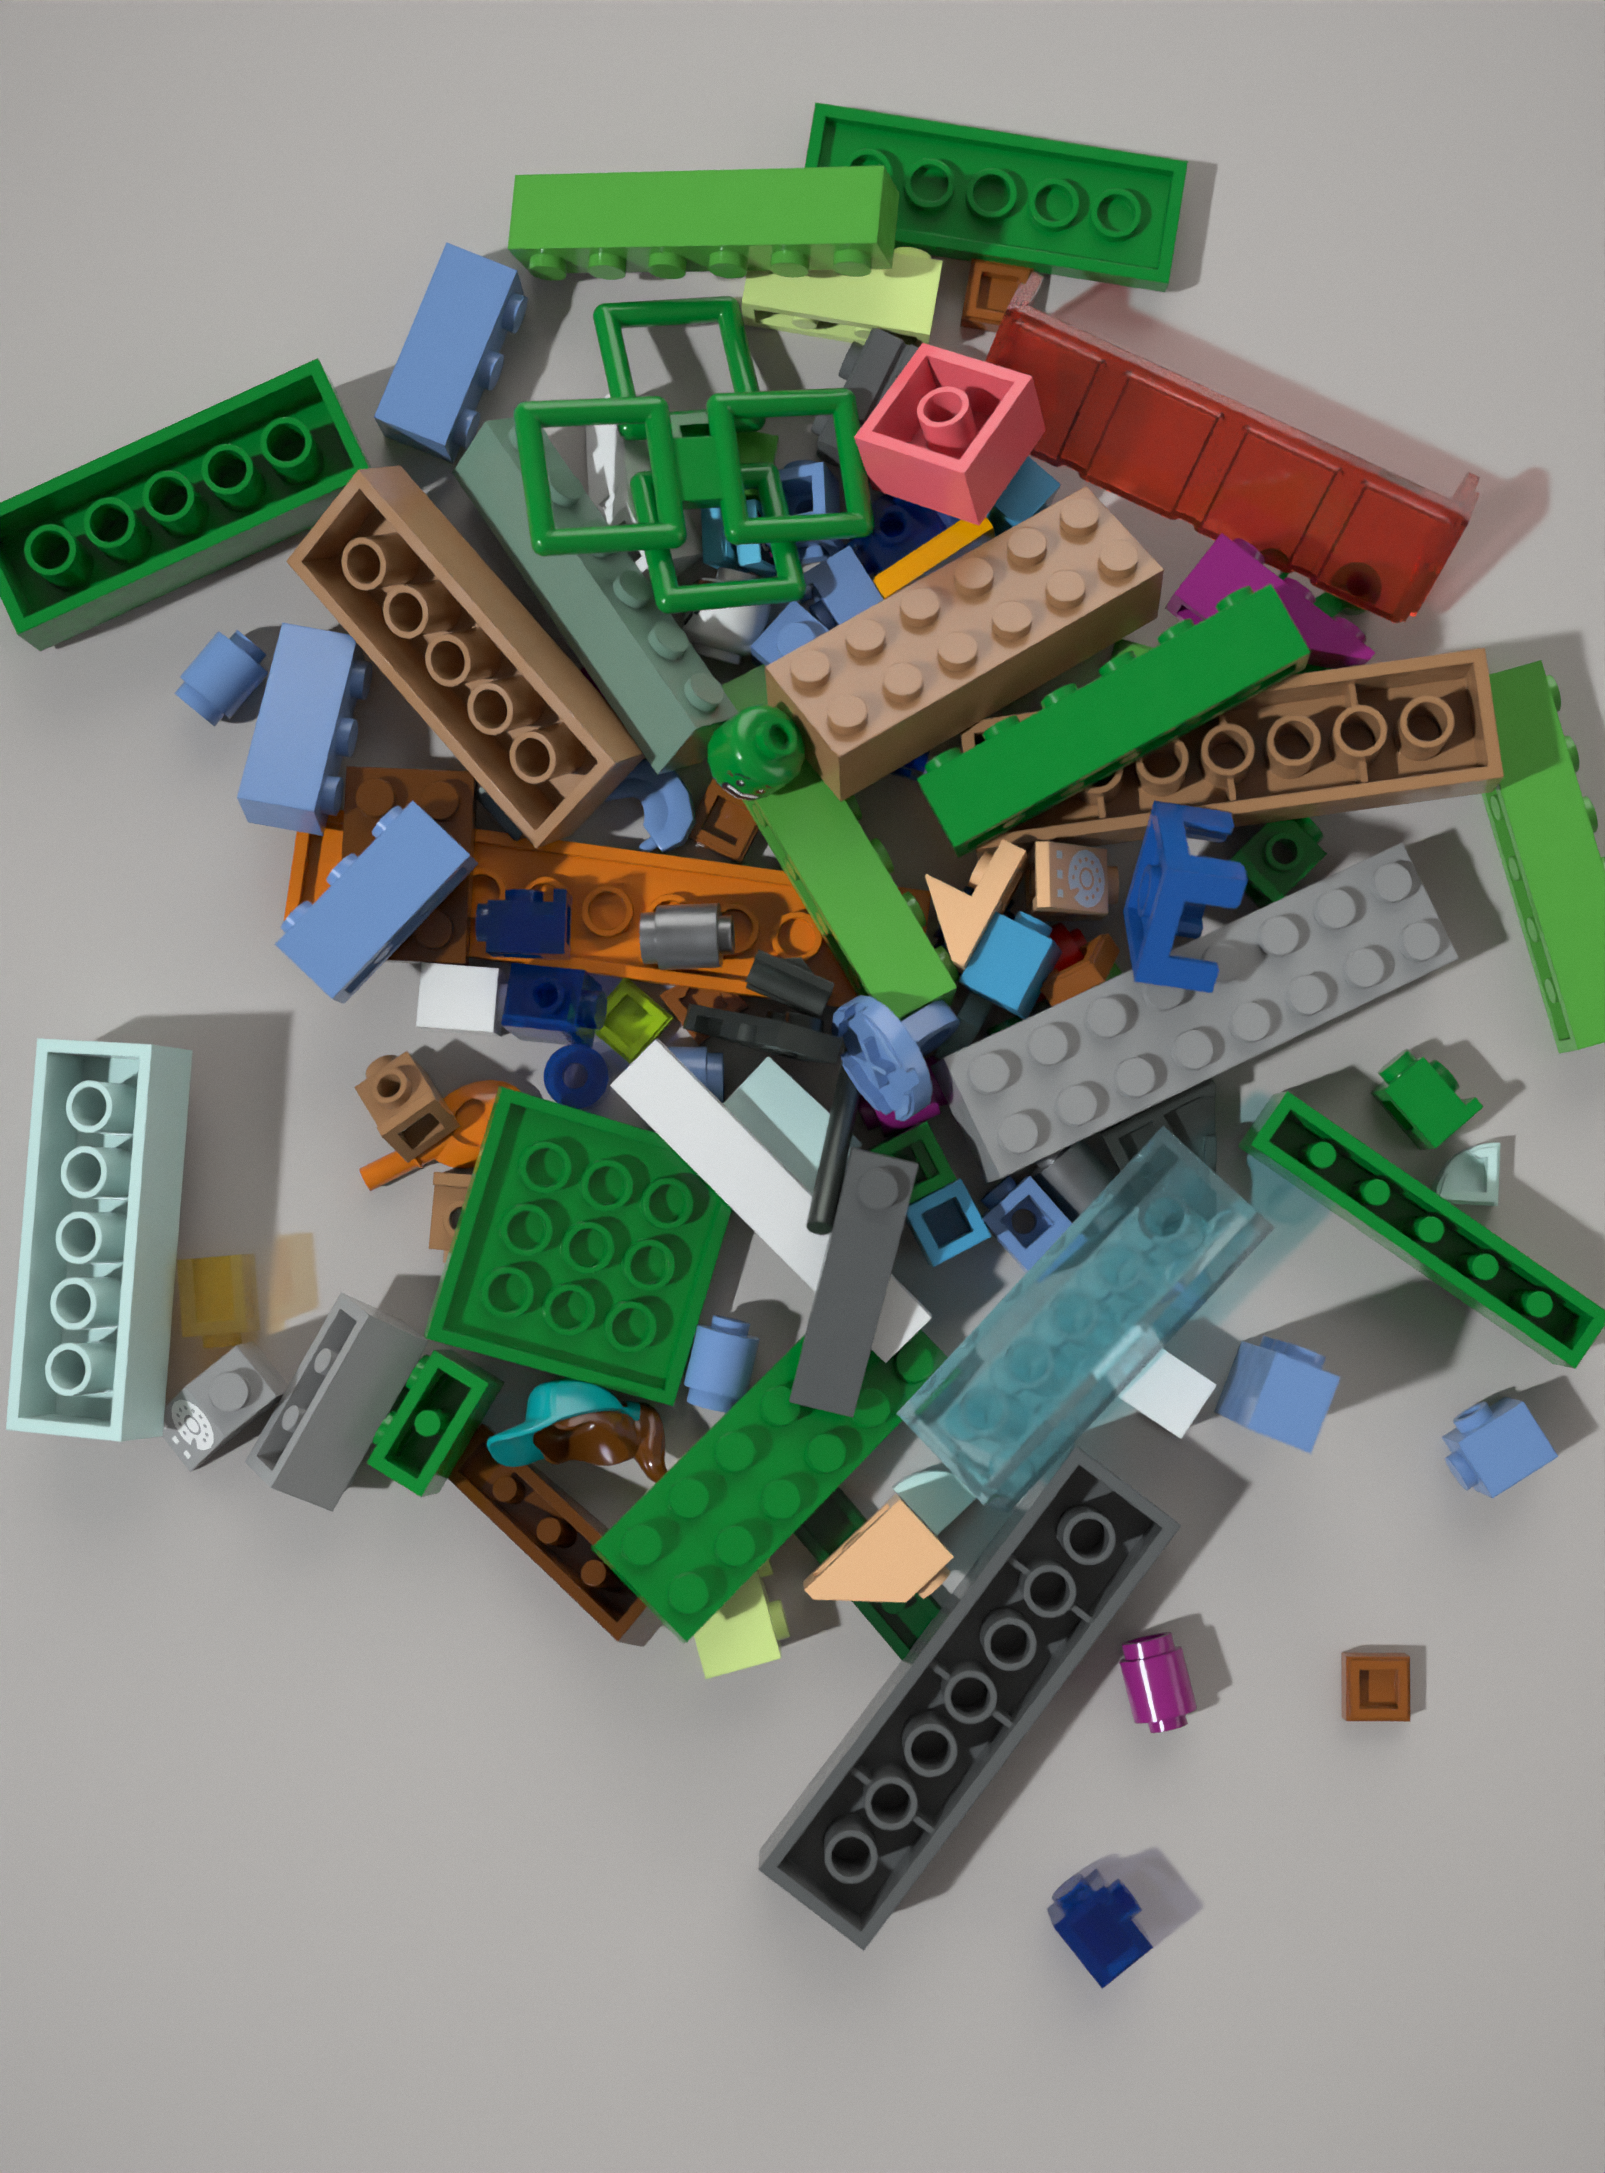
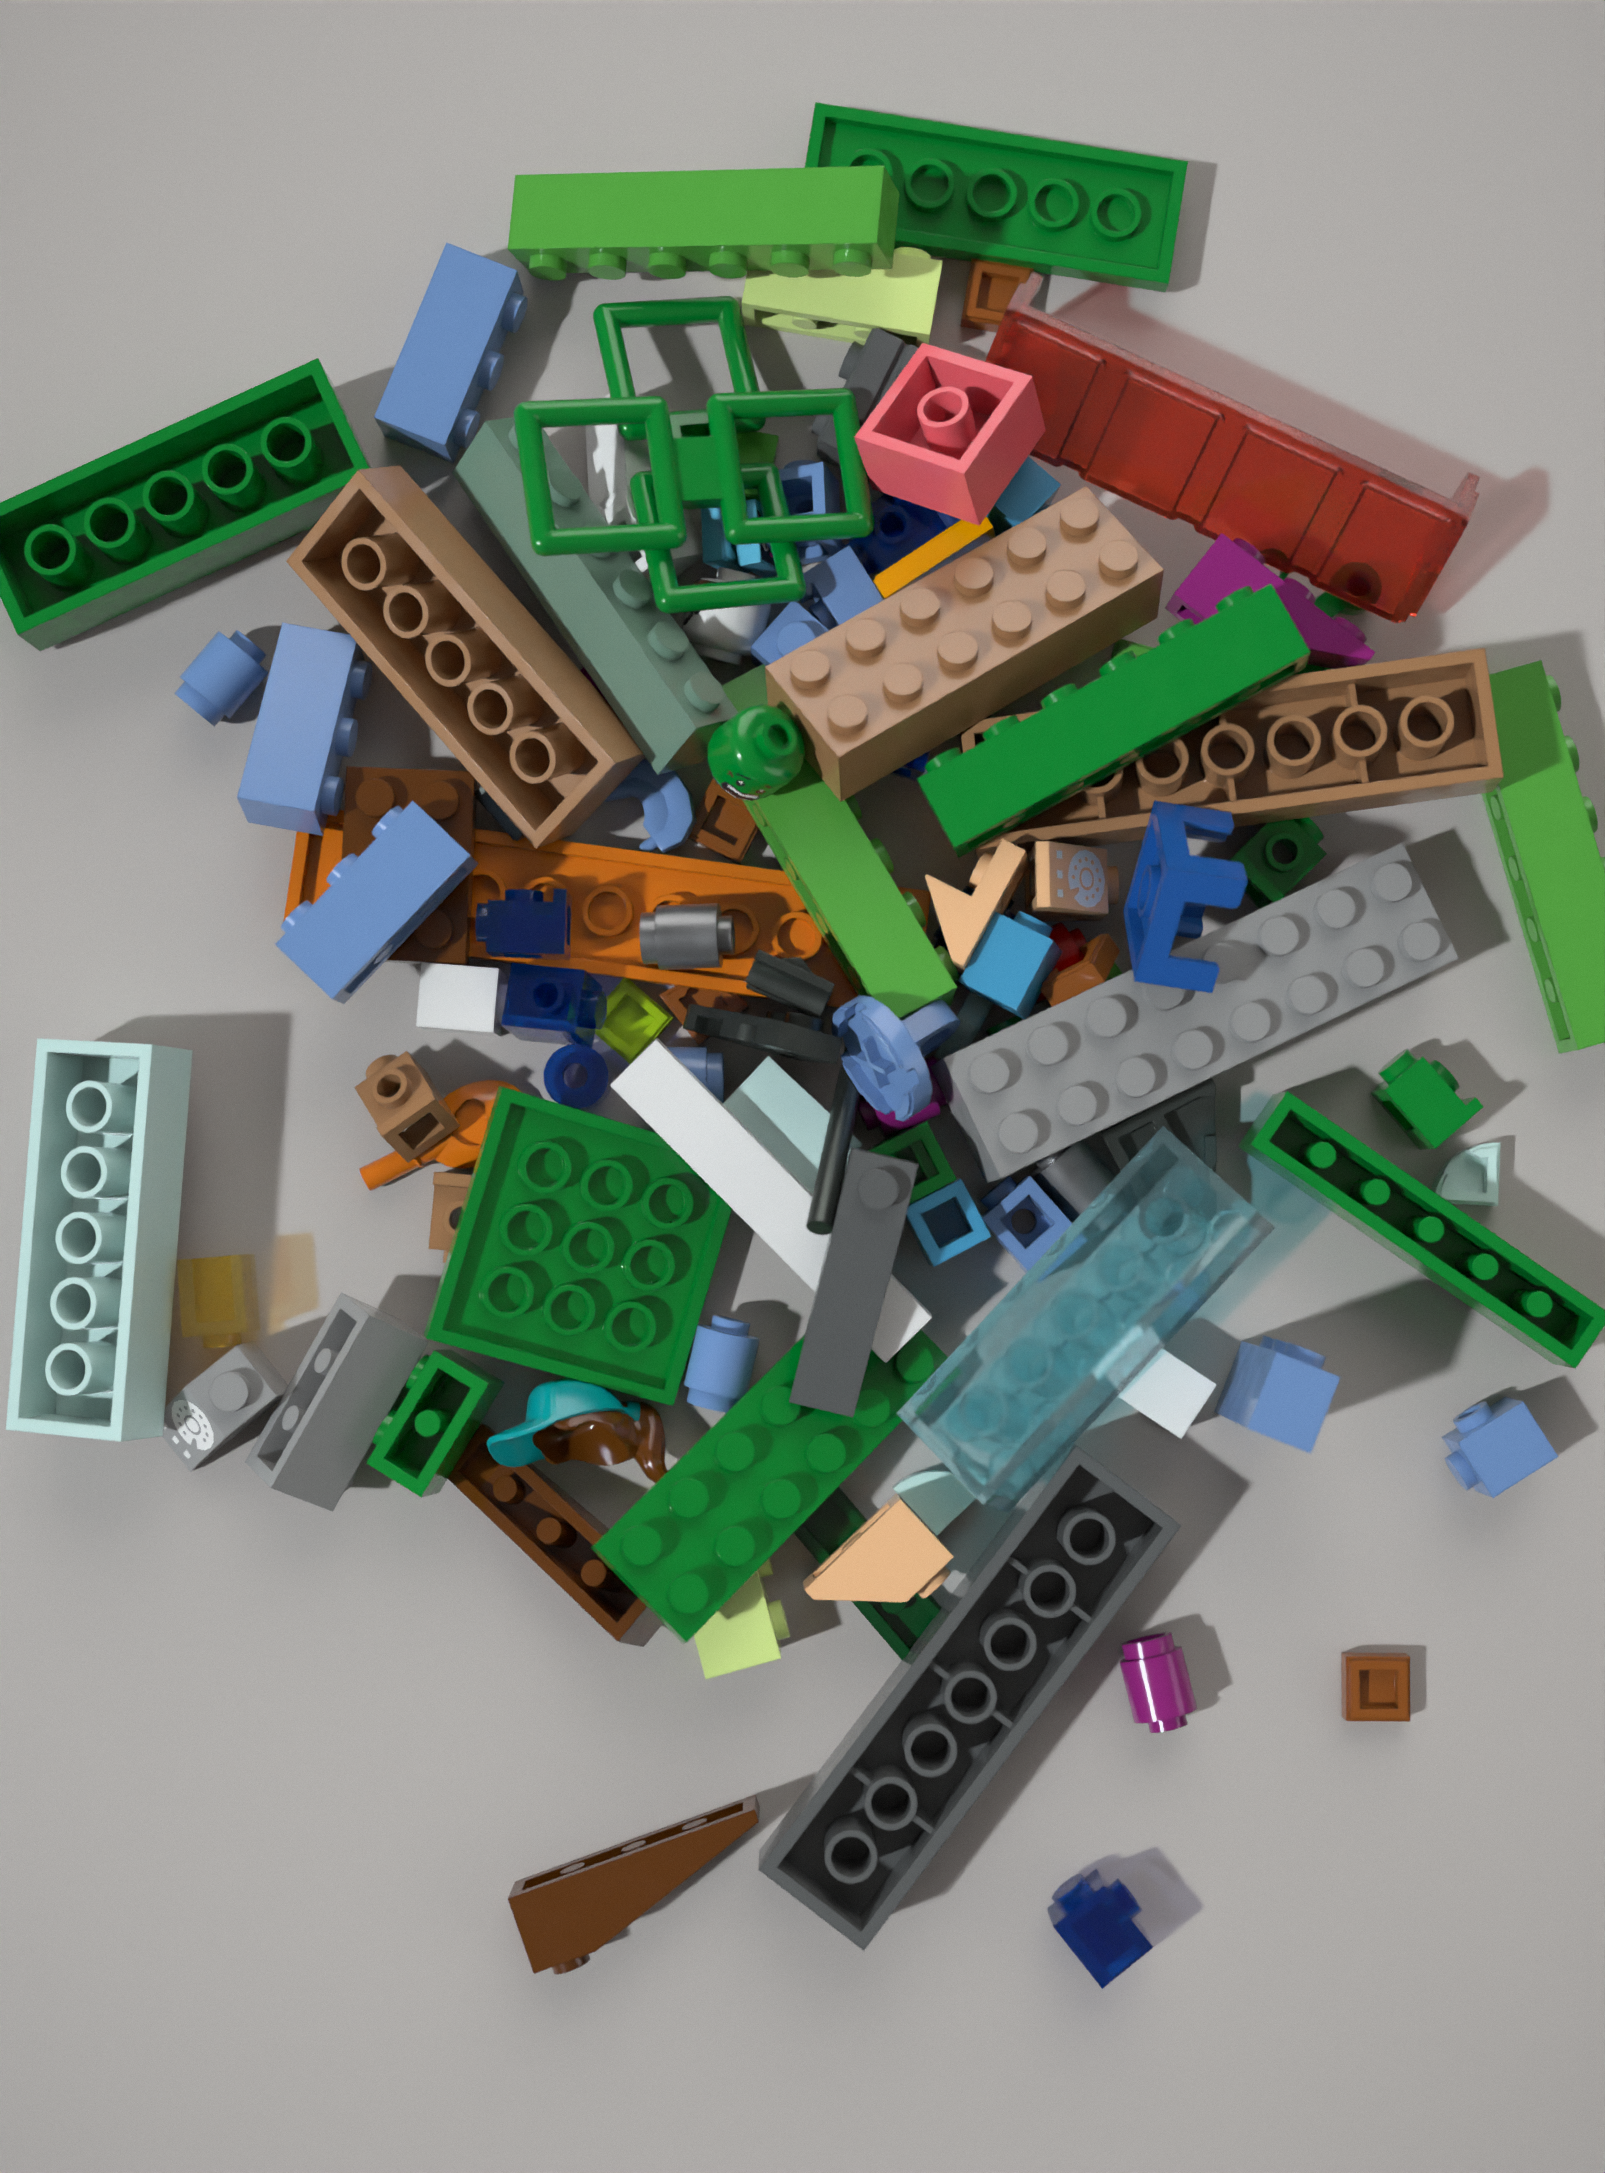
(593, 1898): none -> reddish brown slope

